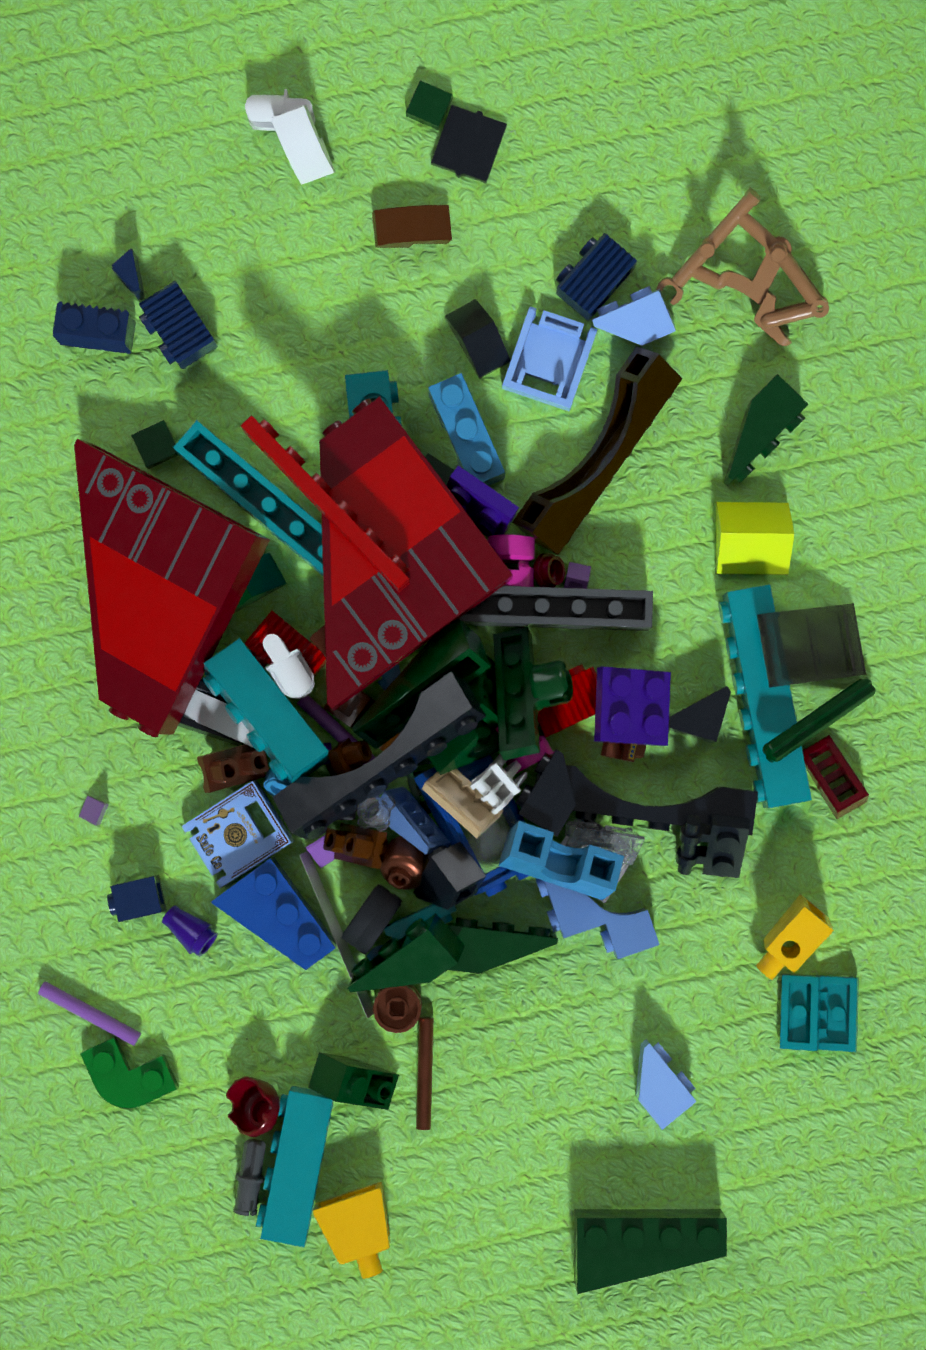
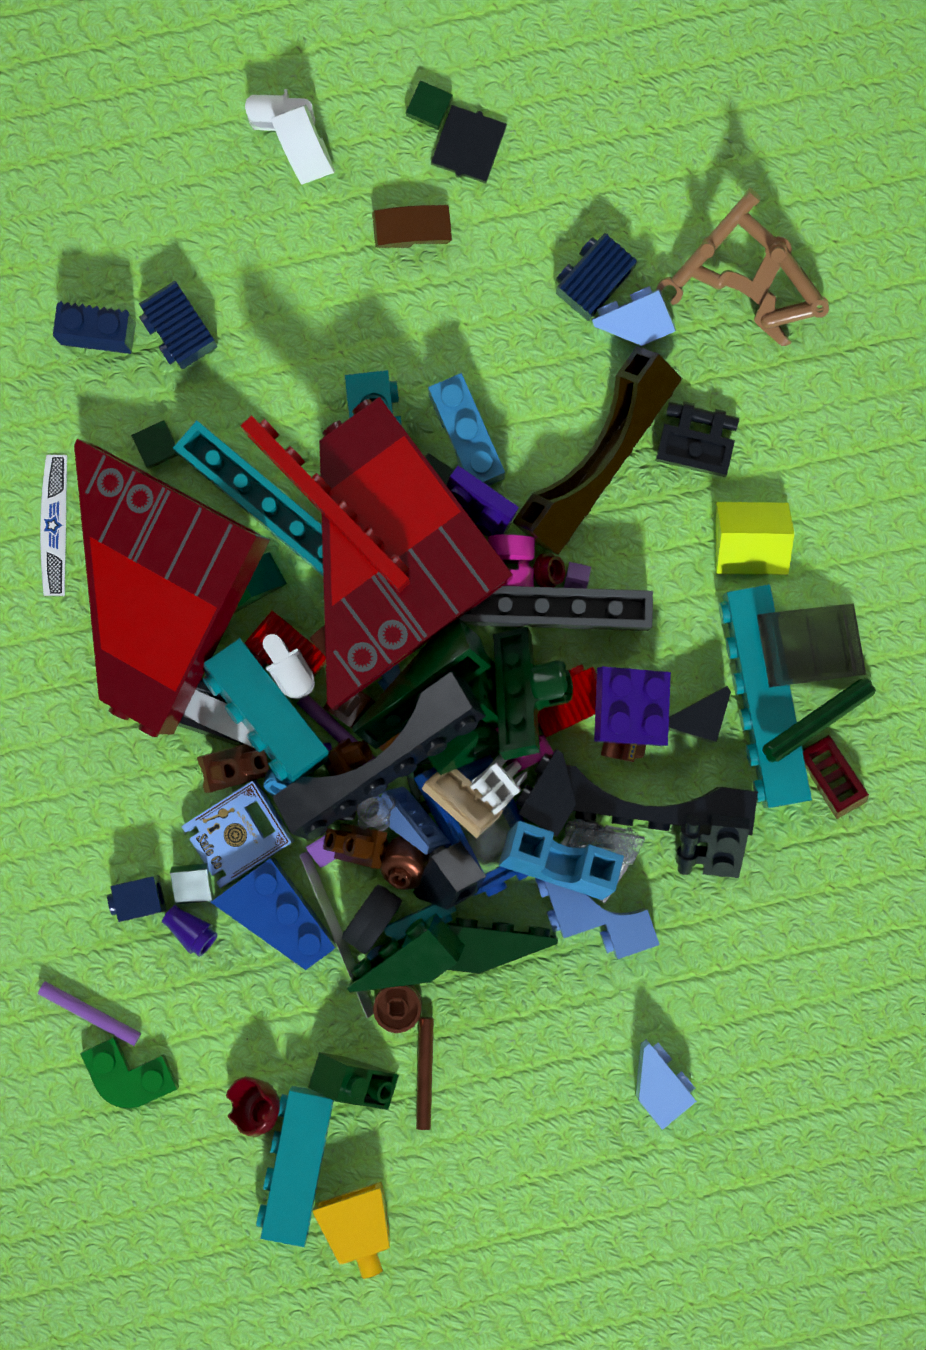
(53, 525): none -> white sticker
(93, 810): medium lavender piece -> none
(129, 273): dark blue slope -> none
(191, 883): none -> tile
(250, 1177): dark grey axle -> none
(478, 338): black slope -> none
(550, 354): light blue container -> none
(639, 1243): dark green wedge -> none
(696, 449): none -> black plate
(765, 418): dark green slope -> none
(800, 924): yellow torso -> none
(819, 1012): teal slope -> none

